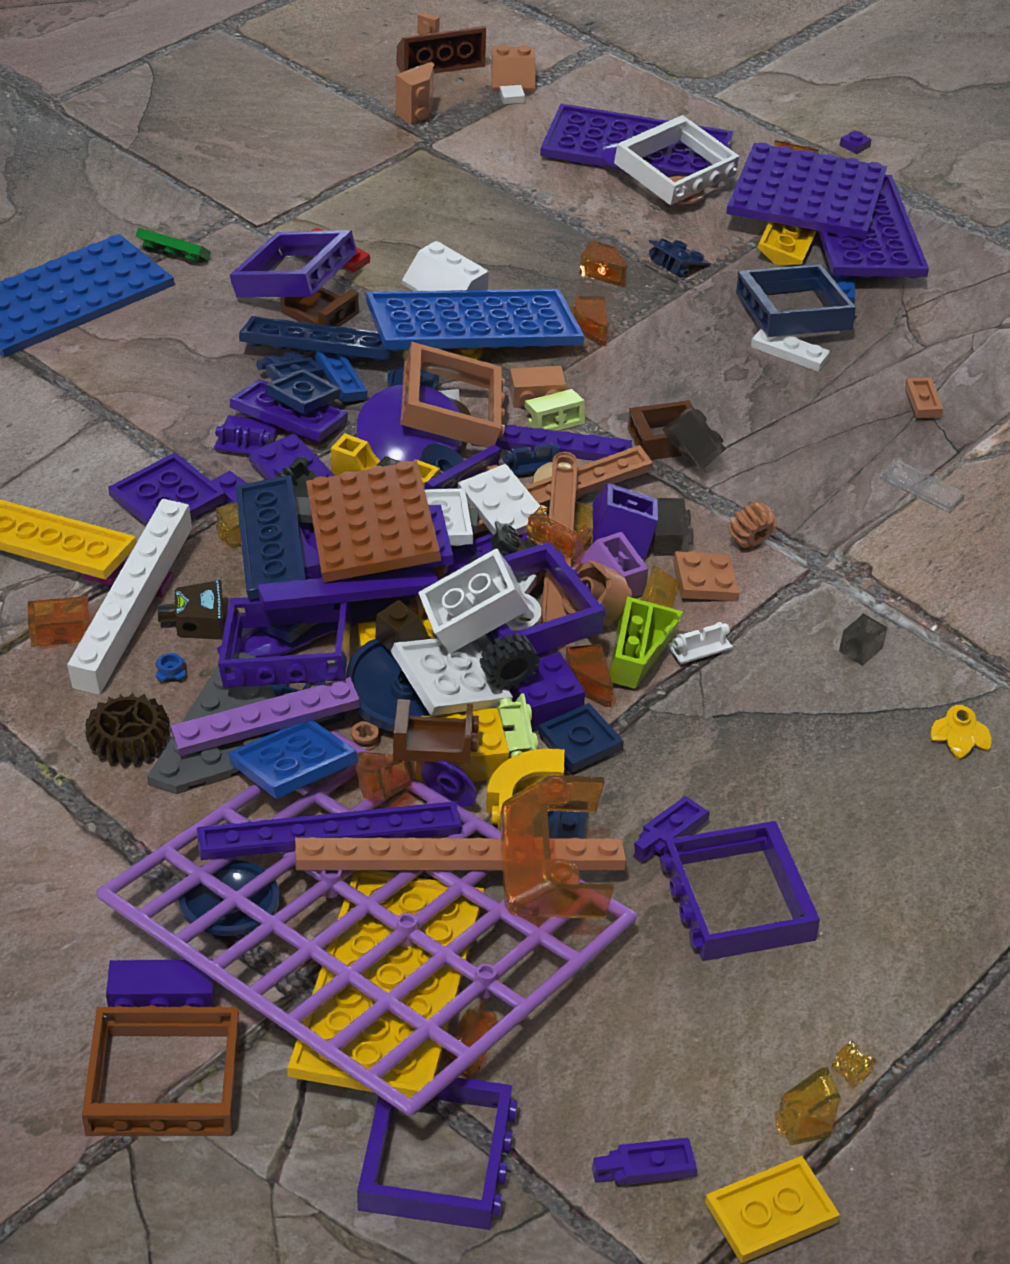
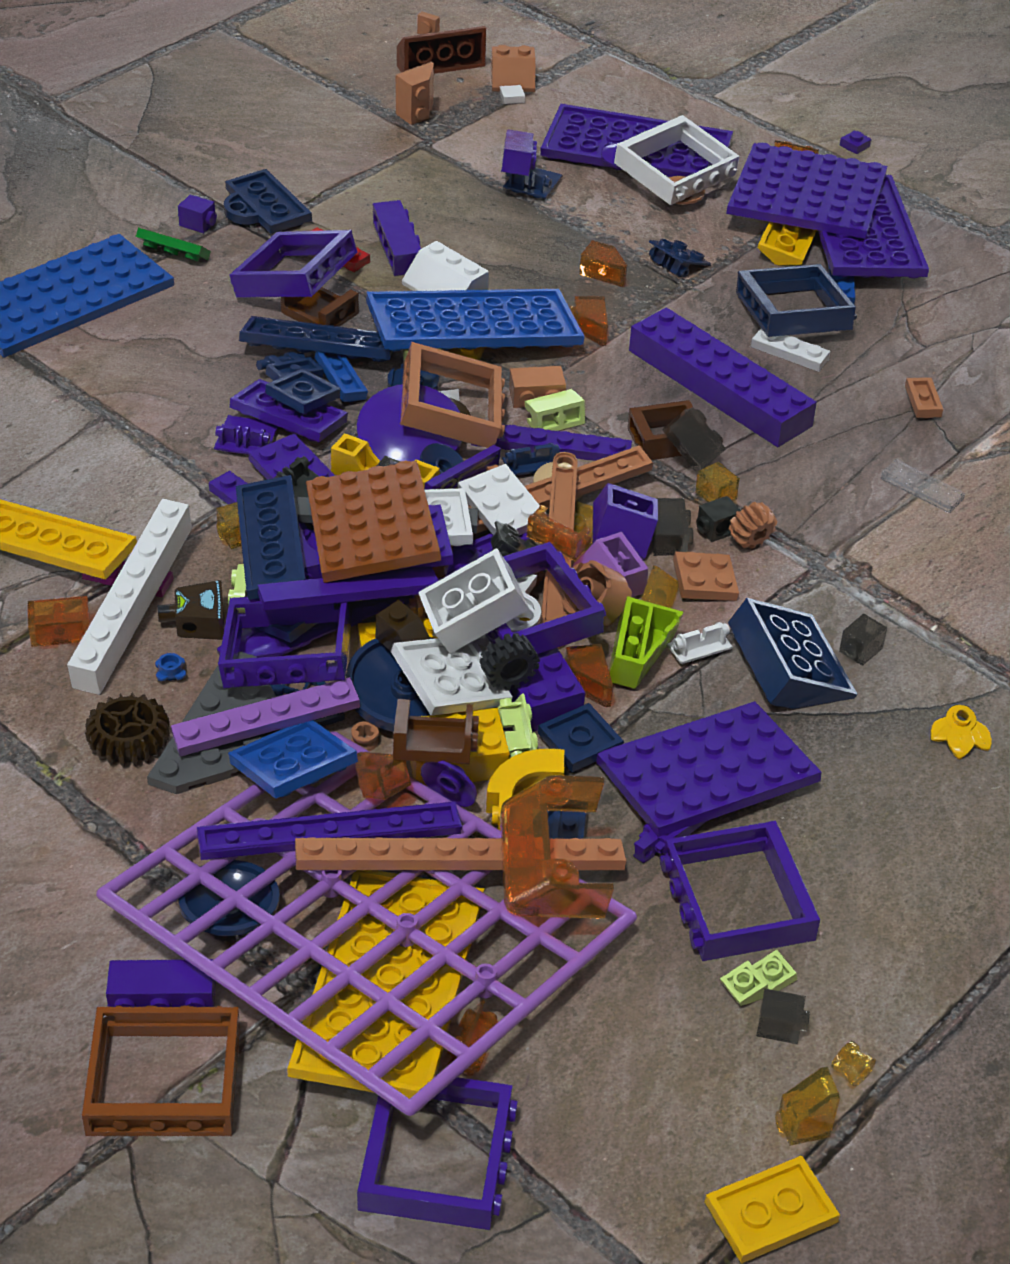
(169, 480): dark purple plate -> none
(196, 213): none -> dark purple brick
(239, 585): none -> yellowish green plate
(263, 200): none -> dark blue plate
(396, 235): none -> dark purple brick
(519, 153): none -> dark purple brick
(537, 184): none -> dark blue hinge
(646, 1162): dark purple hinge -> none
(707, 768): none -> dark purple plate
(715, 518): none -> pearl dark grey brick
(716, 483): none -> clear yellow brick
(722, 377): none -> dark purple brick
(748, 981): none -> yellowish green slope
(782, 1016): none -> clear smoke brick
(789, 655): none -> dark blue slope

